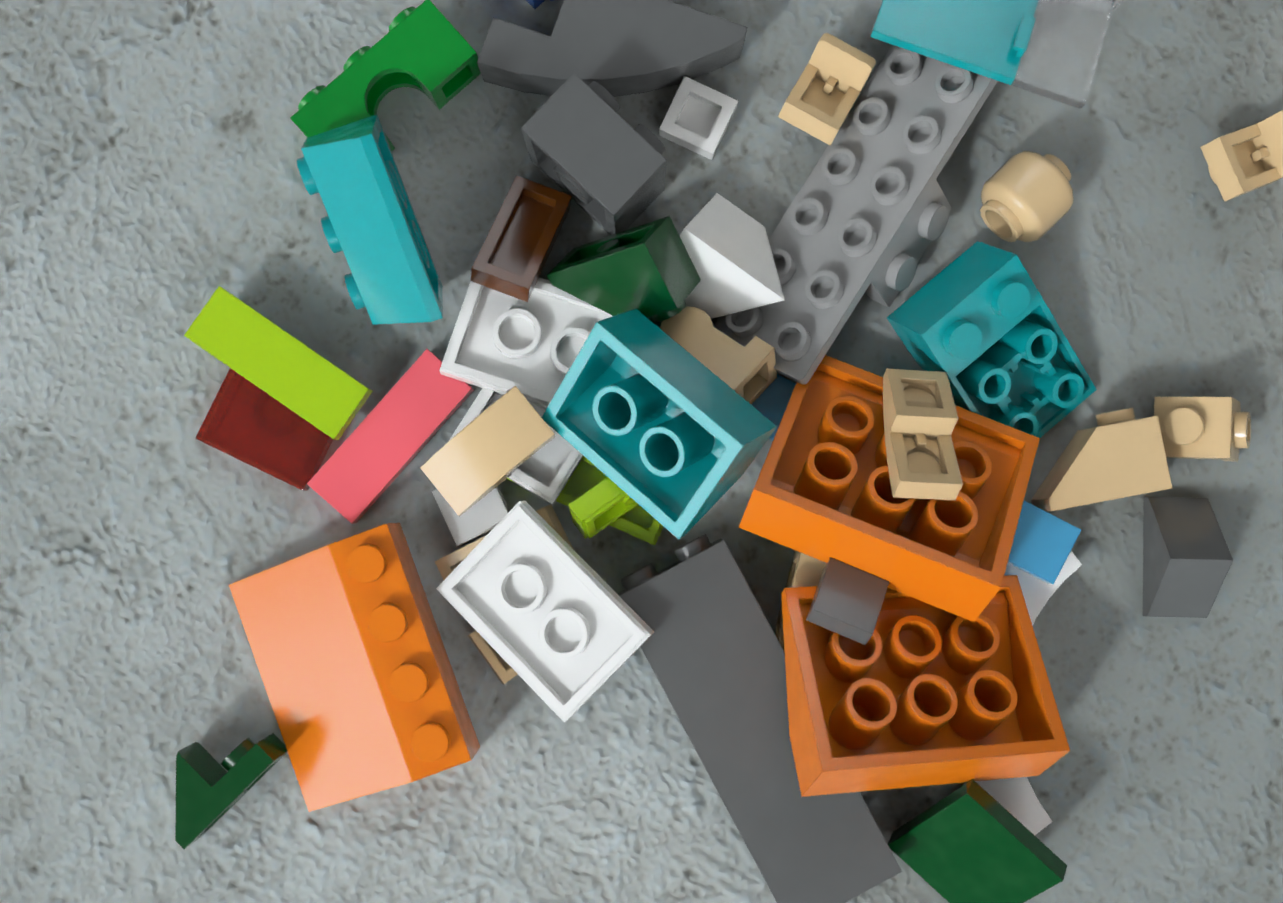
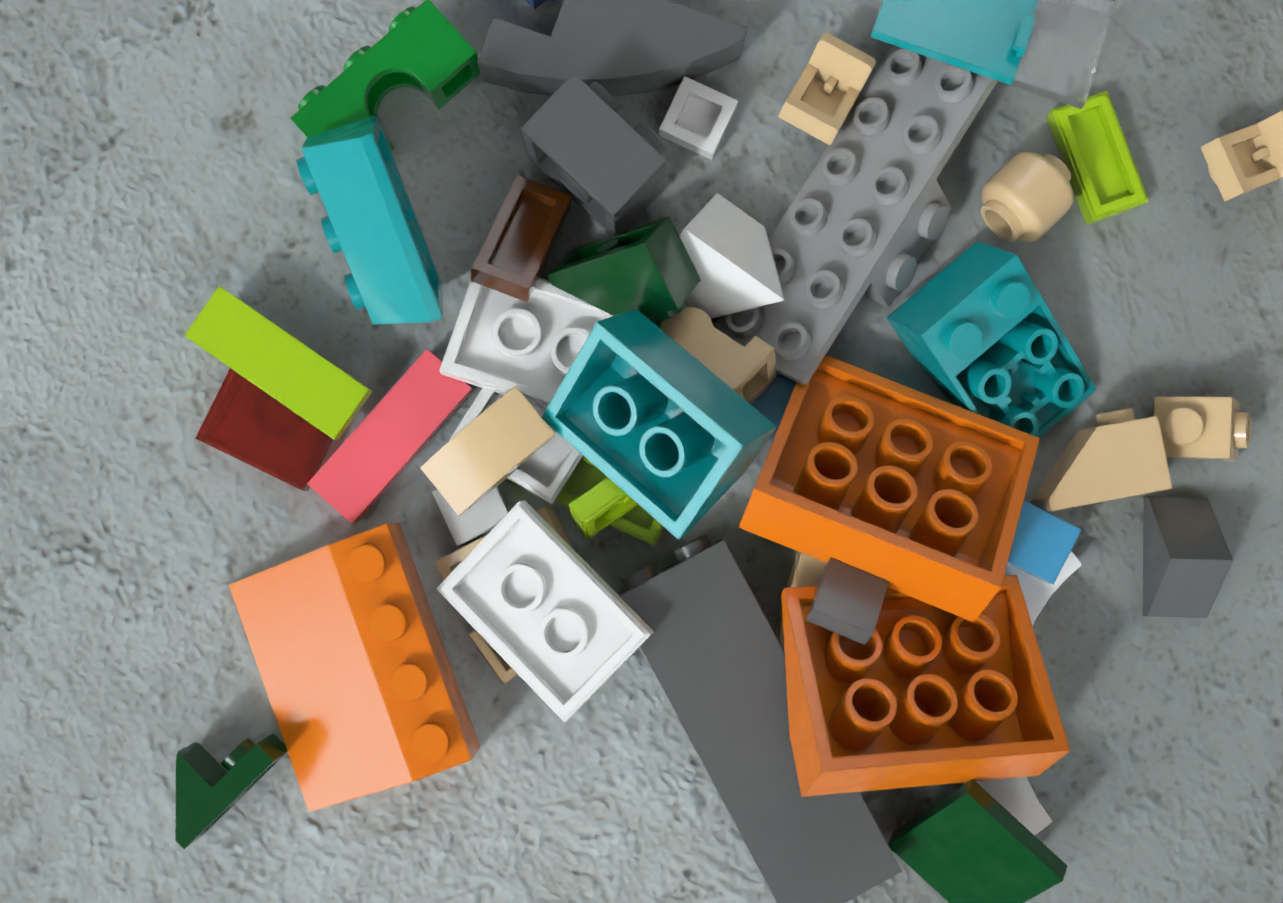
(918, 433): tan slope -> none
(1097, 158): none -> lime tile

